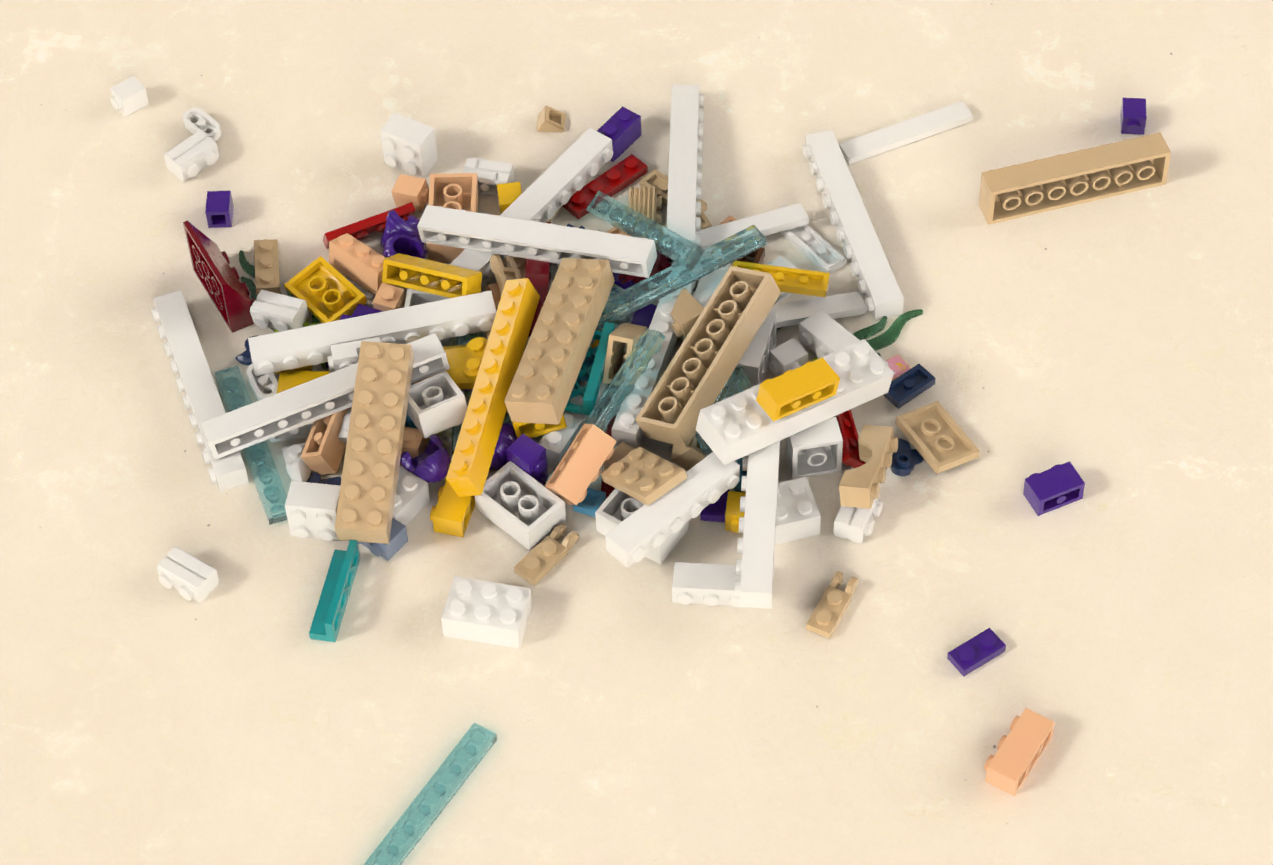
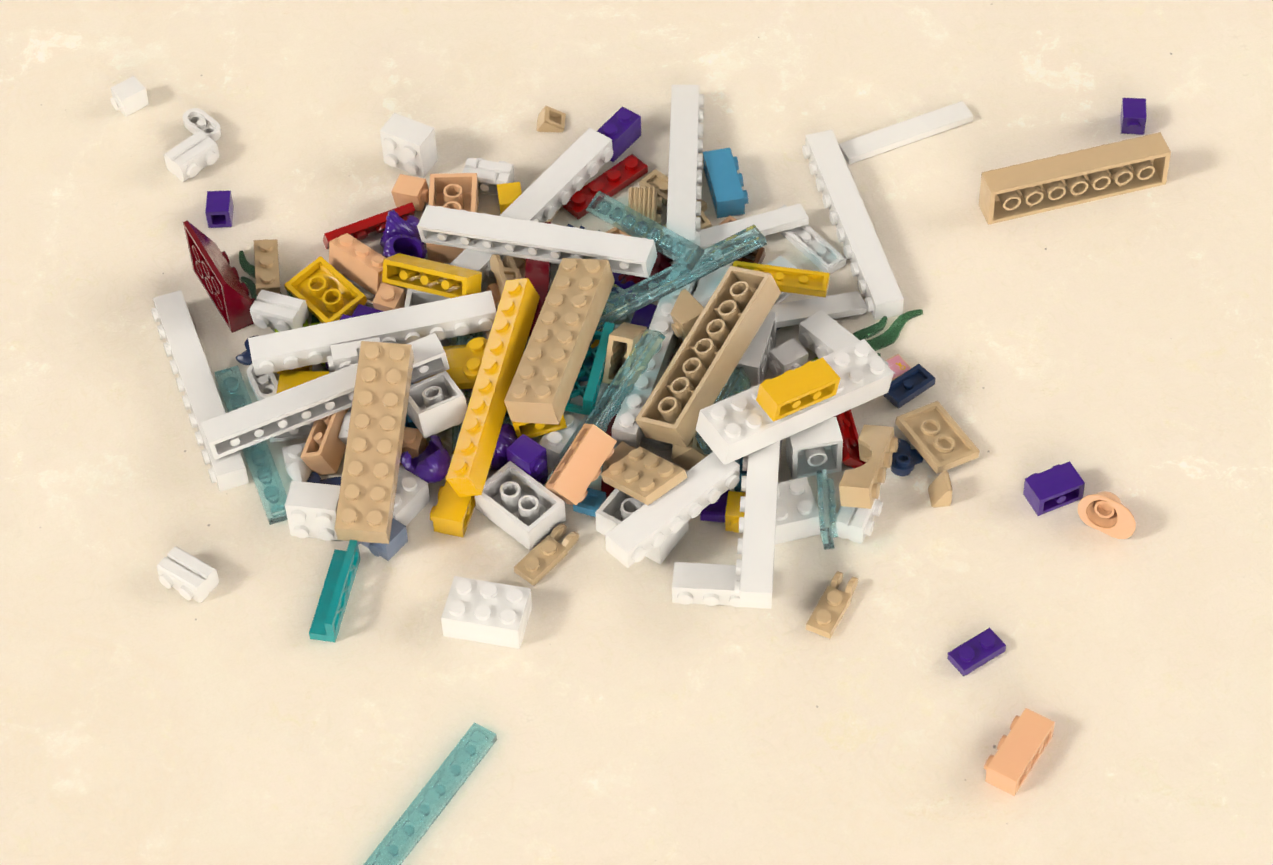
(724, 182): none -> dark azure brick
(827, 509): none -> clear light blue plate
(941, 491): none -> tan slope
(1107, 514): none -> light nougat piece

